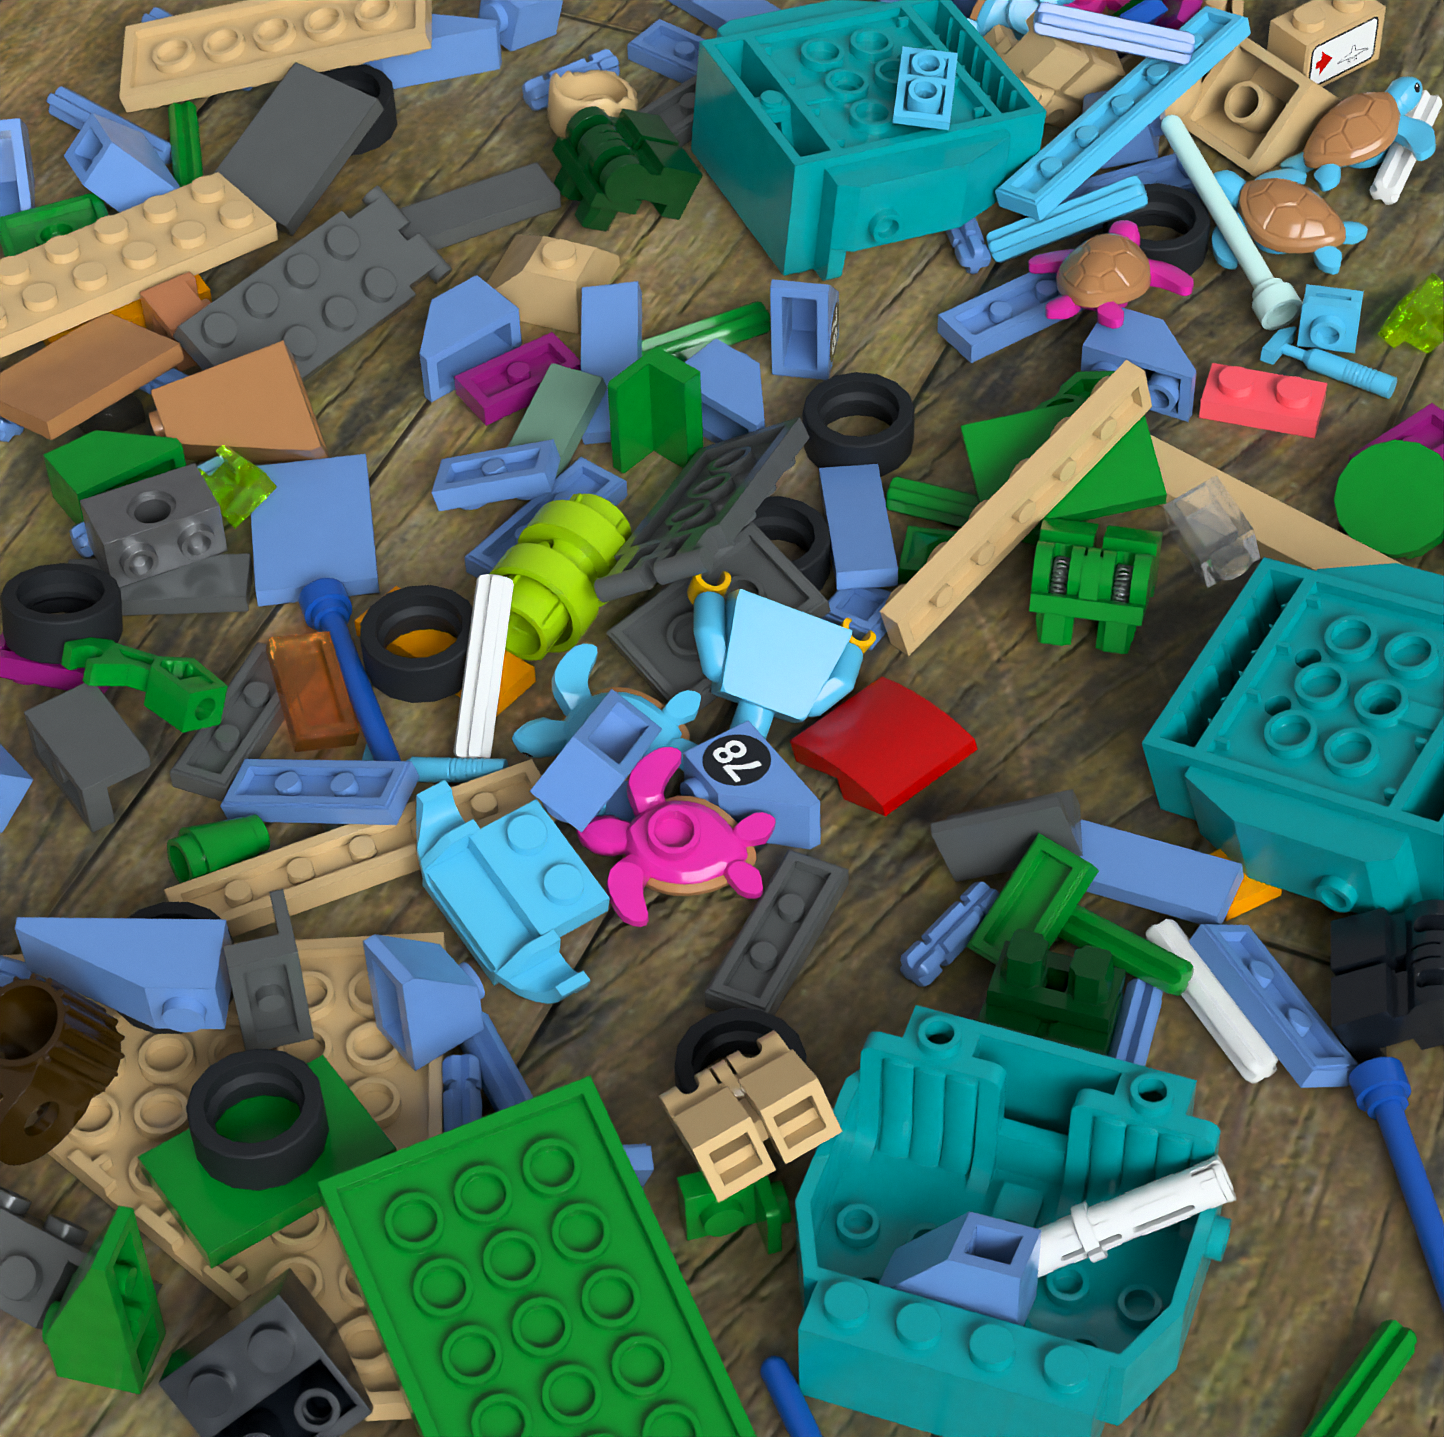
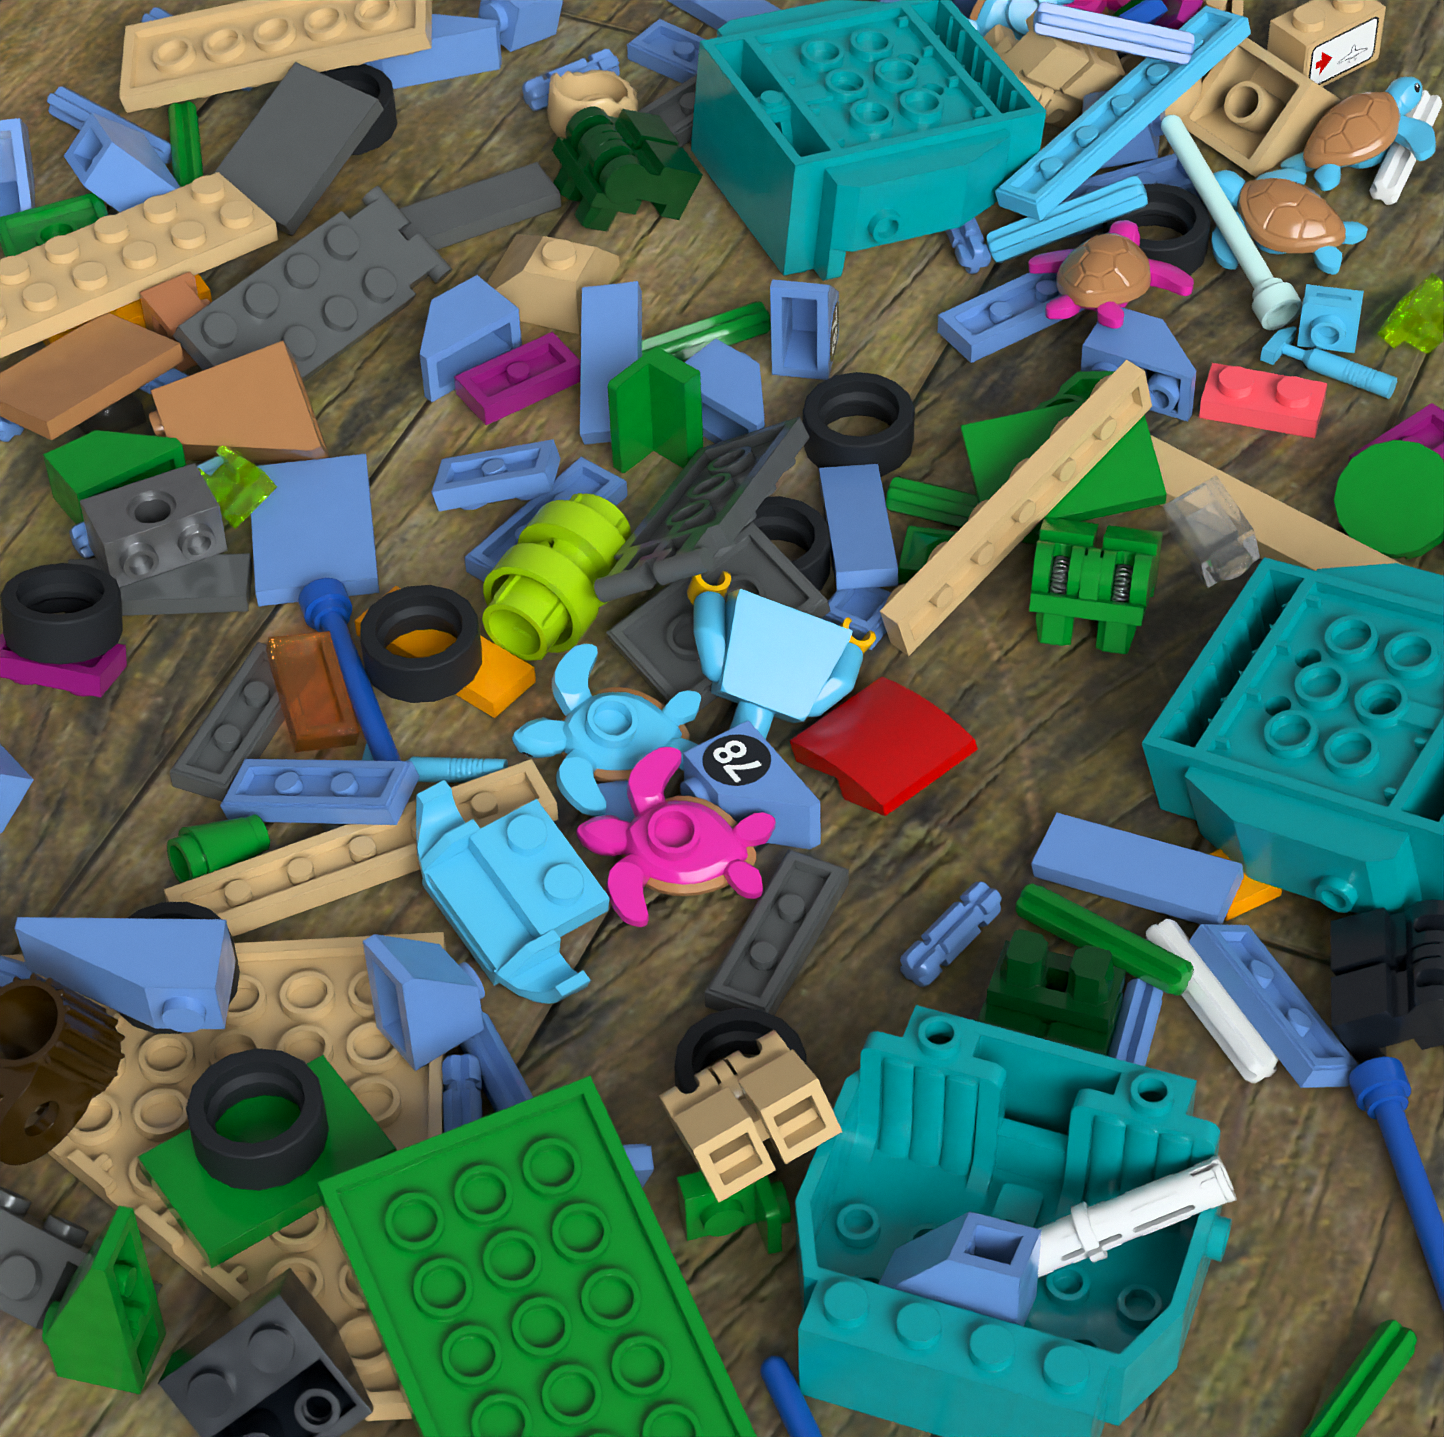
(85, 749): dark grey panel -> none
(175, 687): green piece -> none
(270, 985): dark grey panel -> none
(483, 667): white axle -> none
(561, 411): sand green tile -> none
(595, 761): medium blue slope -> none
(925, 88): medium azure slope -> none
(1000, 835): dark grey panel -> none
(1035, 897): green tile -> none

